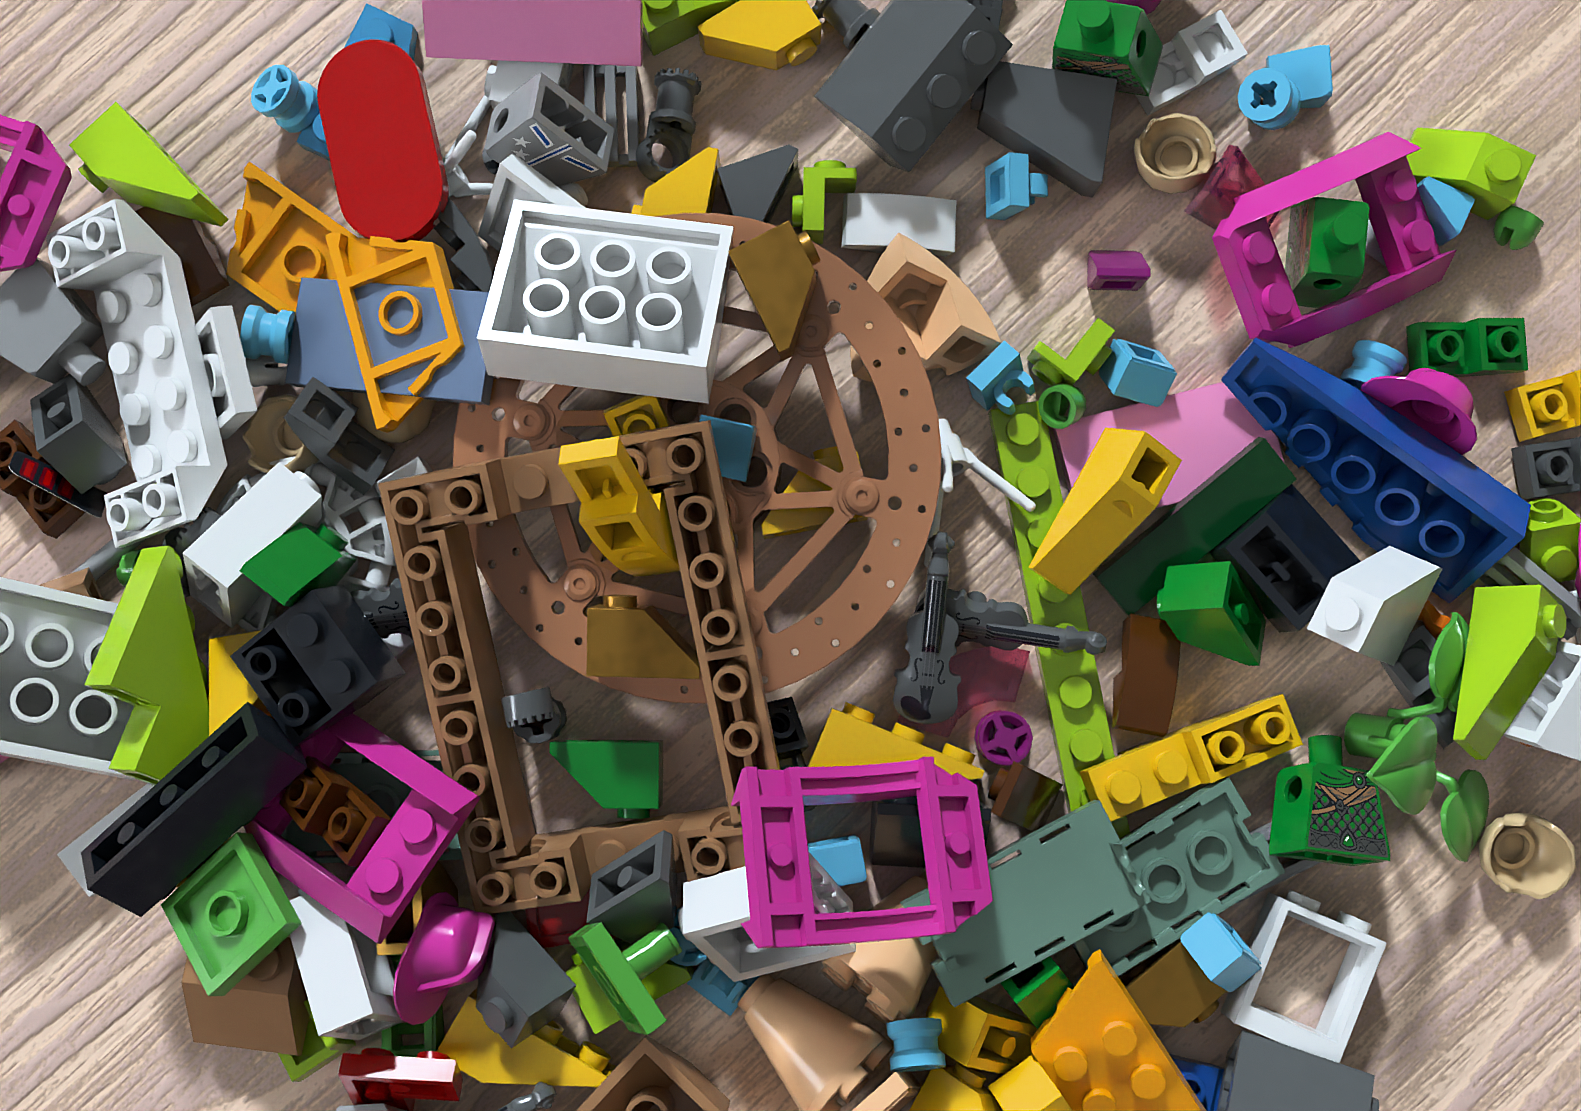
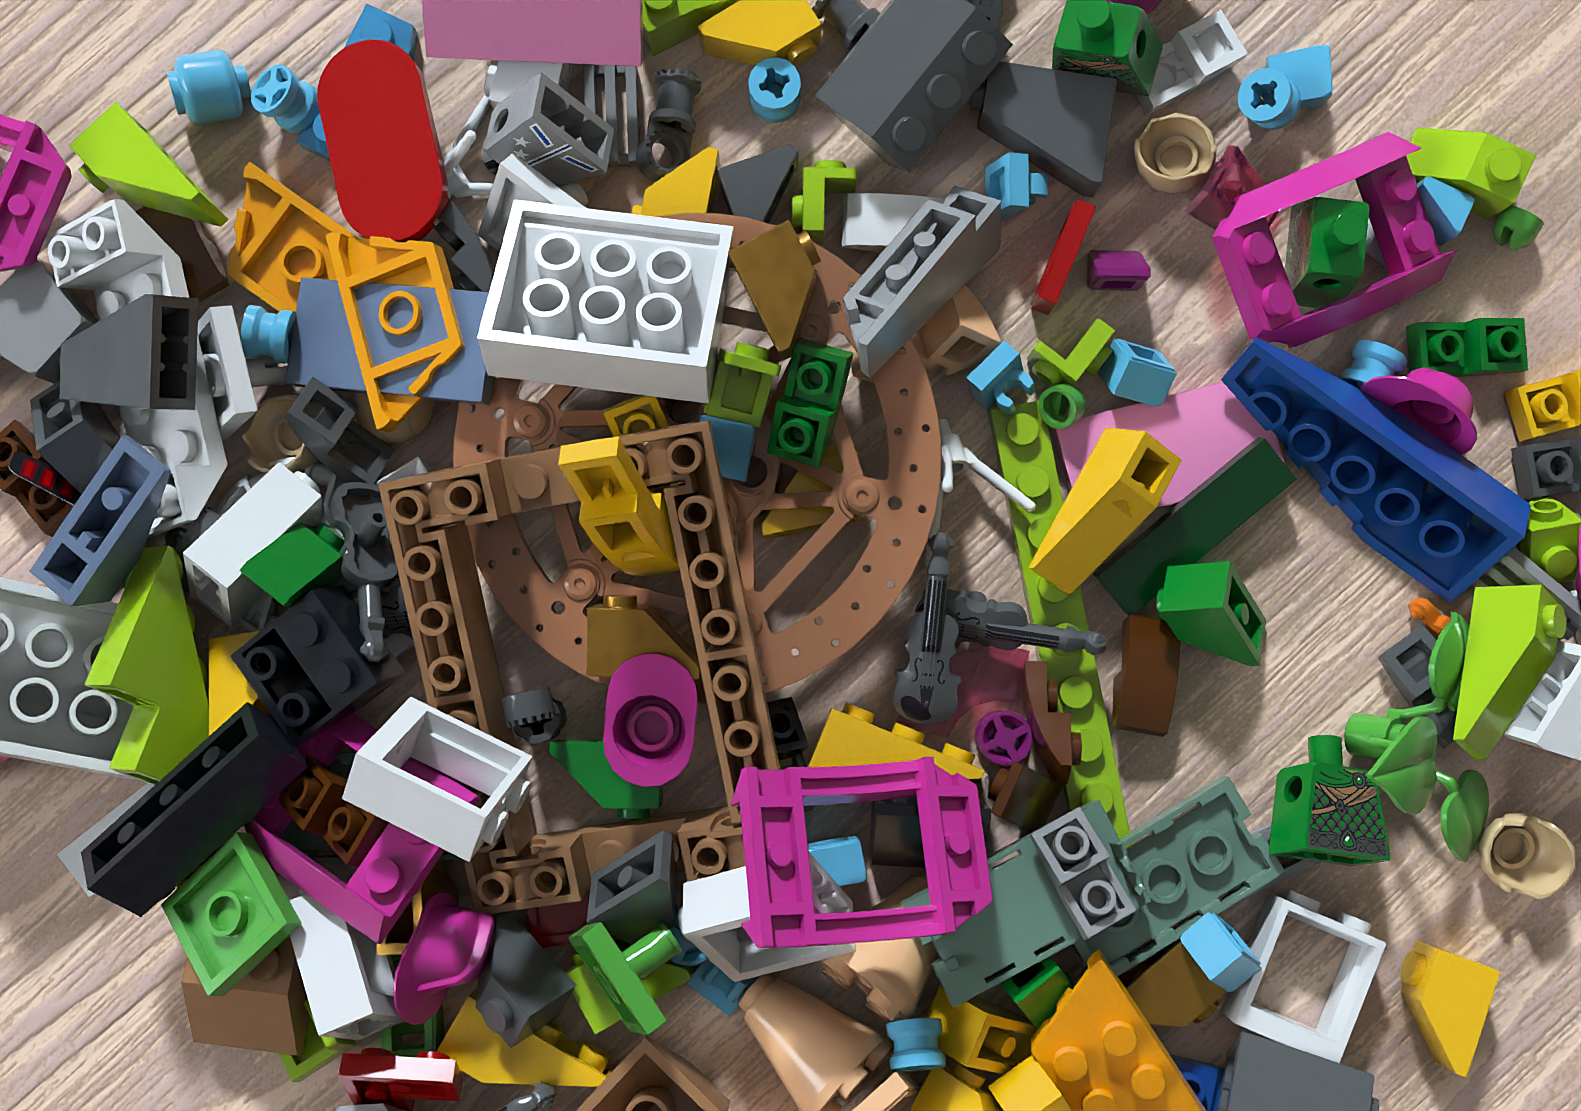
(105, 527): none -> sand blue slope
(136, 356): none -> dark grey slope
(208, 87): none -> medium azure head
(366, 557): none -> dark grey piece
(453, 749): none -> white window
(650, 719): none -> dark pink piece
(741, 384): none -> lime bracket
(775, 102): none -> medium azure wheel
(810, 402): none -> green slope
(920, 273): none -> light grey wedge
(1050, 730): none -> reddish brown slope
(1062, 257): none -> red tile
(1081, 874): none -> light grey slope
(1192, 756): yellow slope -> none
(1286, 558): black slope -> none
(1376, 603): white slope -> none
(1448, 1002): none -> yellow slope

